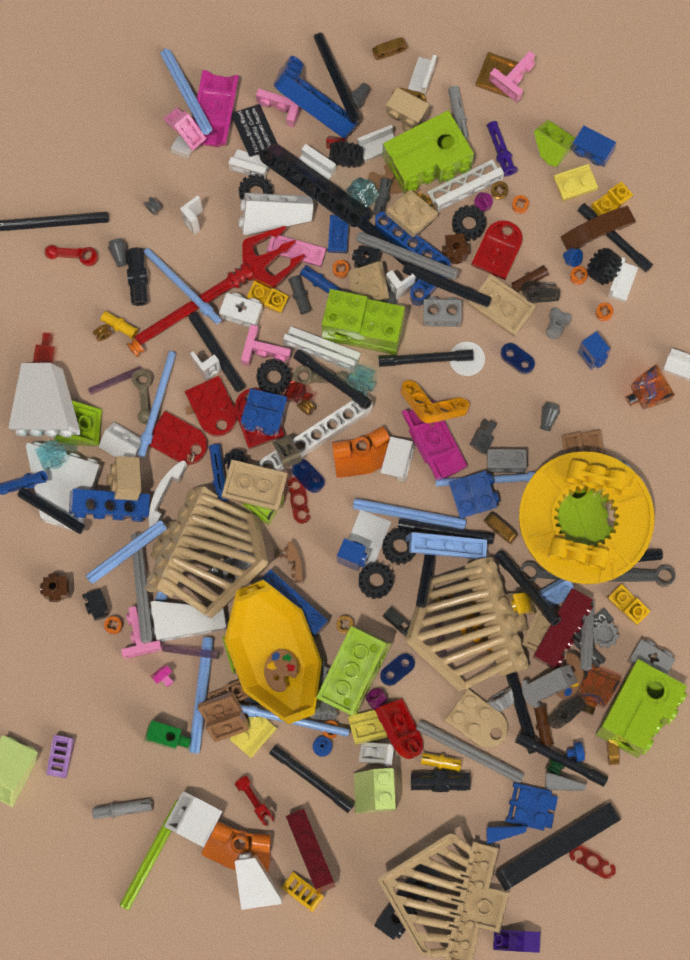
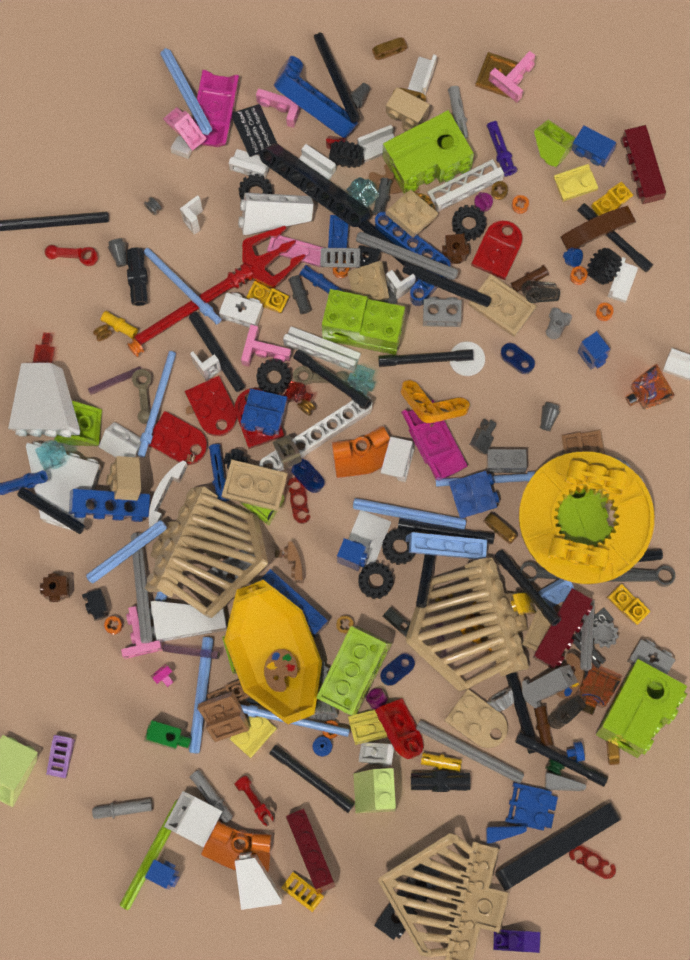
(163, 874): none -> blue brick
(210, 795): none -> light grey axle
(324, 257): none -> light grey slope
(643, 164): none -> dark red brick

